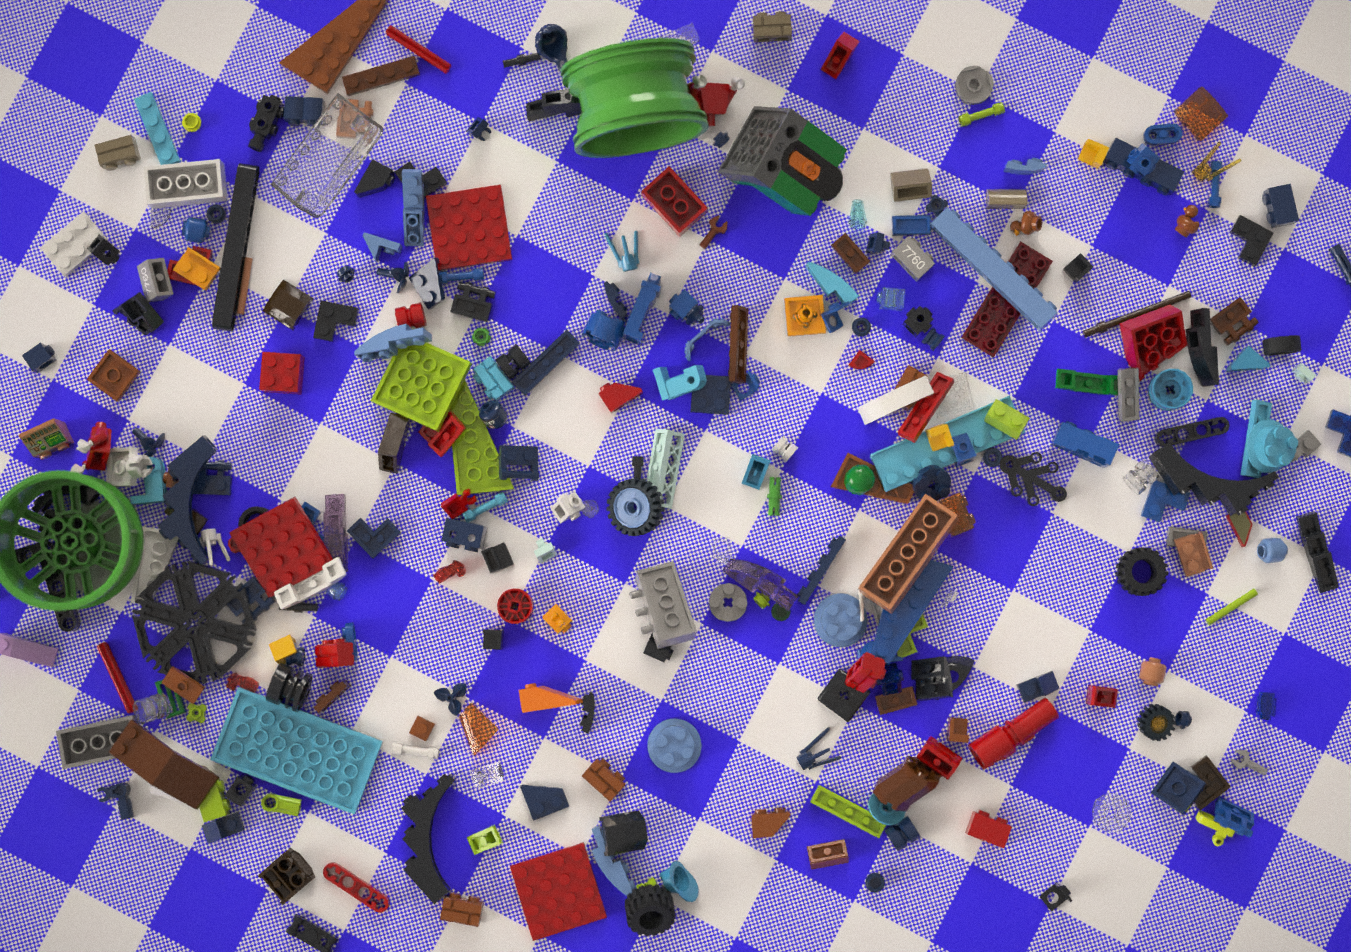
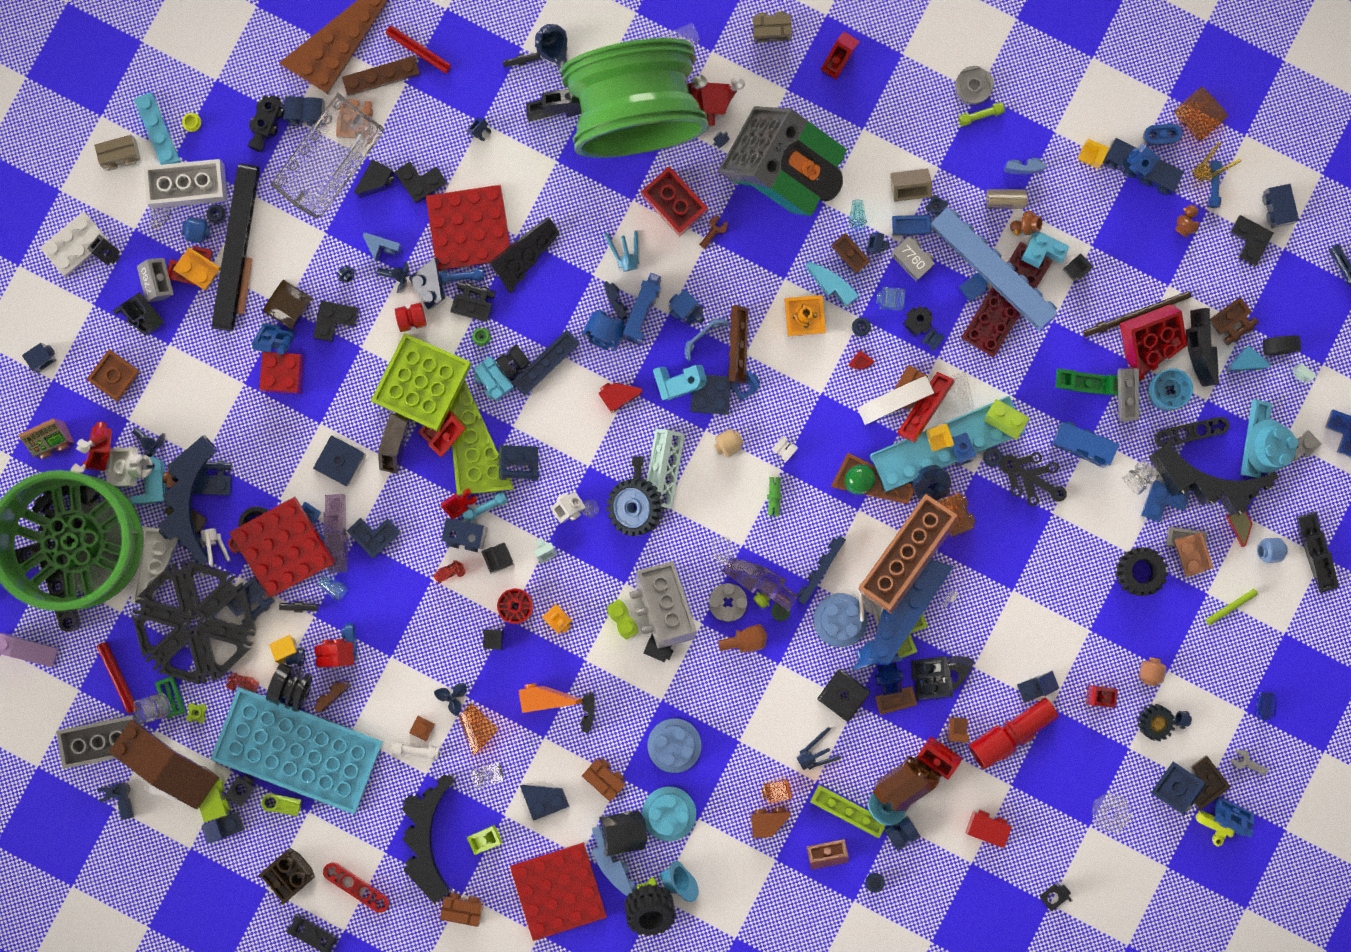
(183, 685): dark orange plate -> none
(272, 337): none -> blue plate
(311, 586): white slope -> none
(339, 460): none -> dark blue plate
(387, 342): medium blue slope -> none
(413, 207): medium blue slope -> none
(493, 414): dark blue head -> none
(522, 254): none -> black wing
(625, 624): none -> lime brick
(669, 813): none -> medium azure piece
(728, 442): none -> tan head
(748, 640): none -> dark orange piece
(755, 471): dark azure slope -> none
(777, 790): none -> clear orange slope
(832, 311): blue bracket -> none
(865, 672): red brick -> none
(973, 287): none -> blue tile
(1044, 245): none -> medium azure plate

